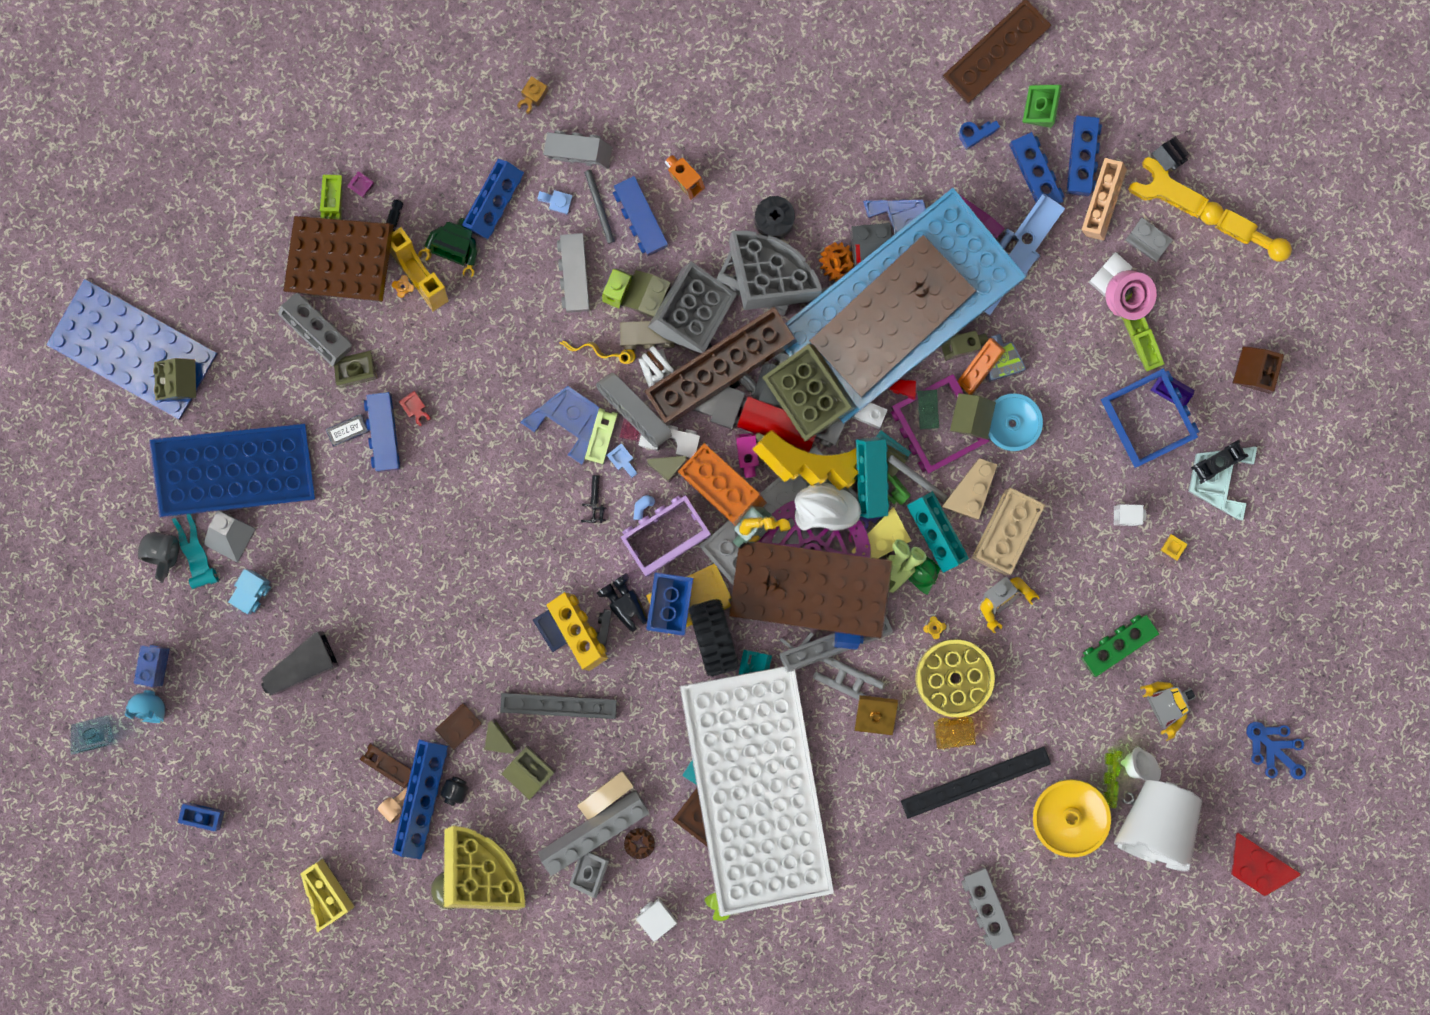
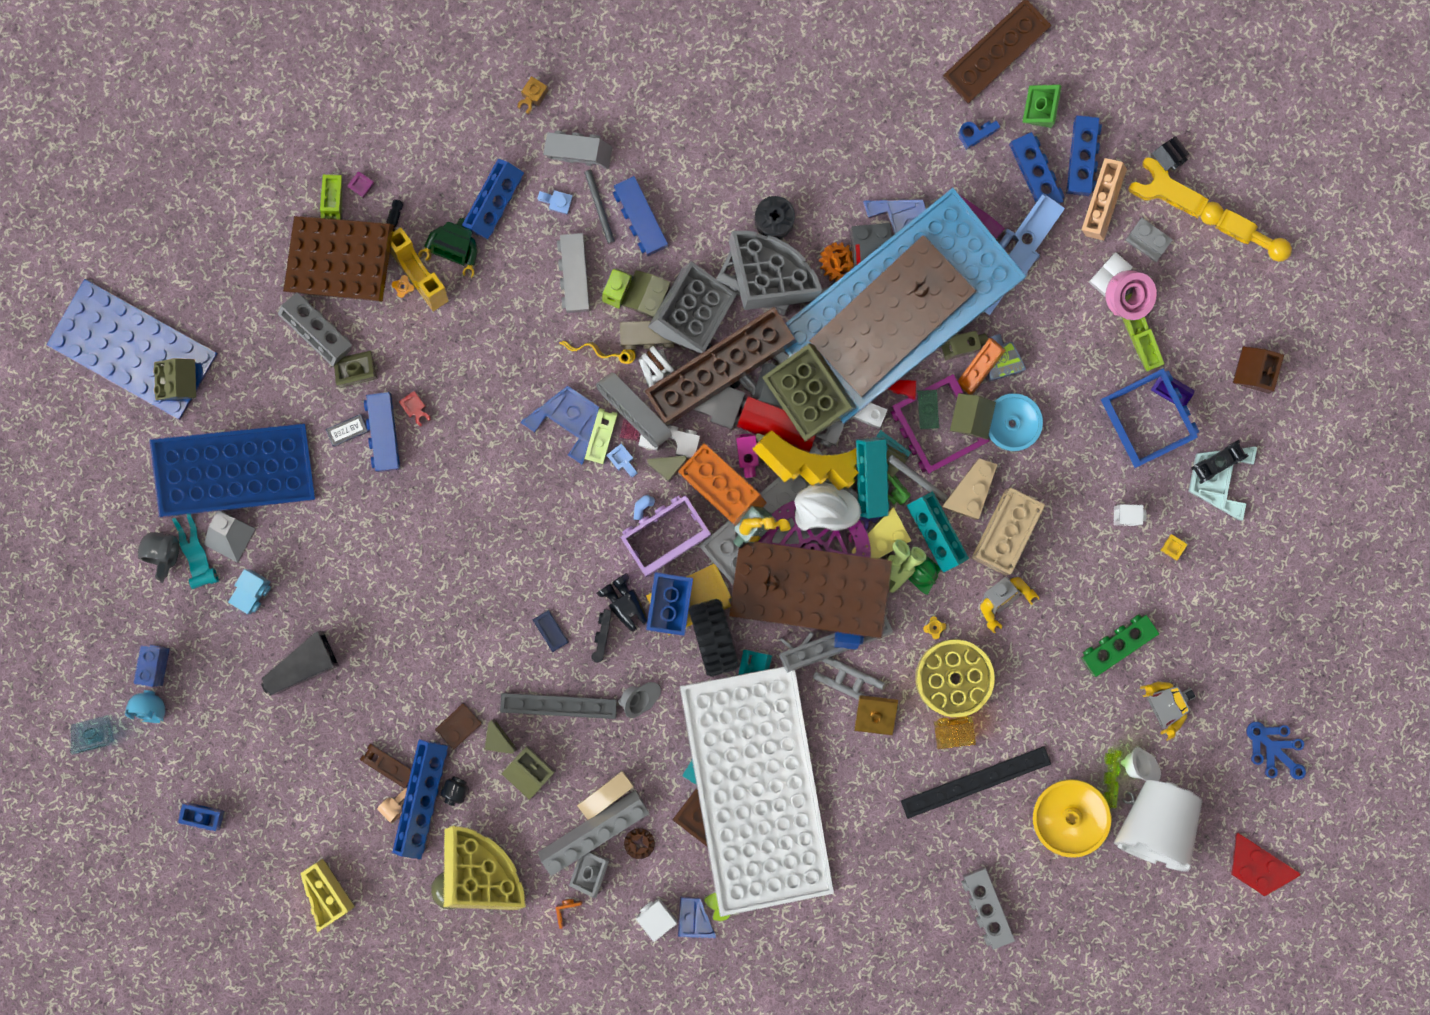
(559, 610): yellow brick -> none
(565, 904): none -> orange bracket
(594, 501): black piece -> none
(639, 699): none -> light grey piece
(685, 179): orange torso -> none
(693, 919): none -> wing

